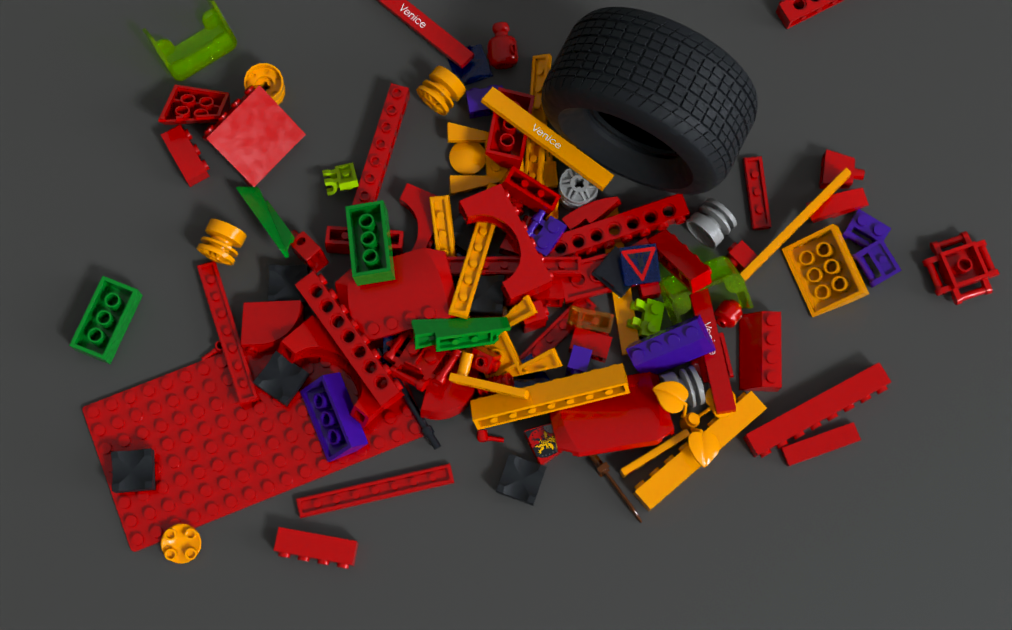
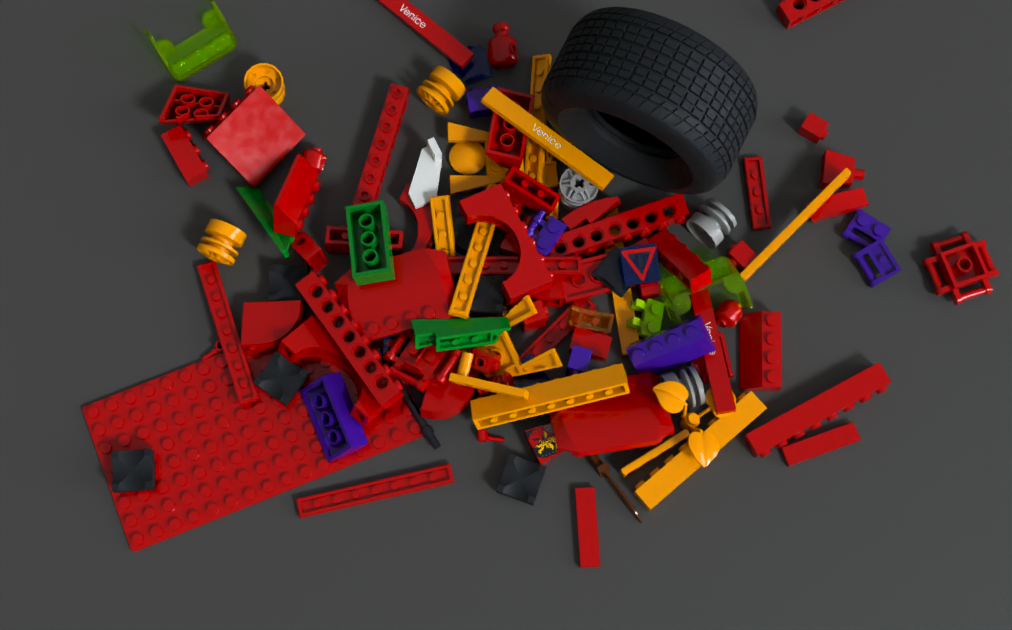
(106, 320): green brick -> none
(181, 543): light orange dish -> none
(295, 198): none -> red slope
(315, 158): none -> red head
(315, 546): red brick -> none
(341, 177): lime plate -> none
(426, 175): none -> white piece
(587, 527): none -> red tile
(814, 128): none -> red brick
(825, 270): light orange slope -> none

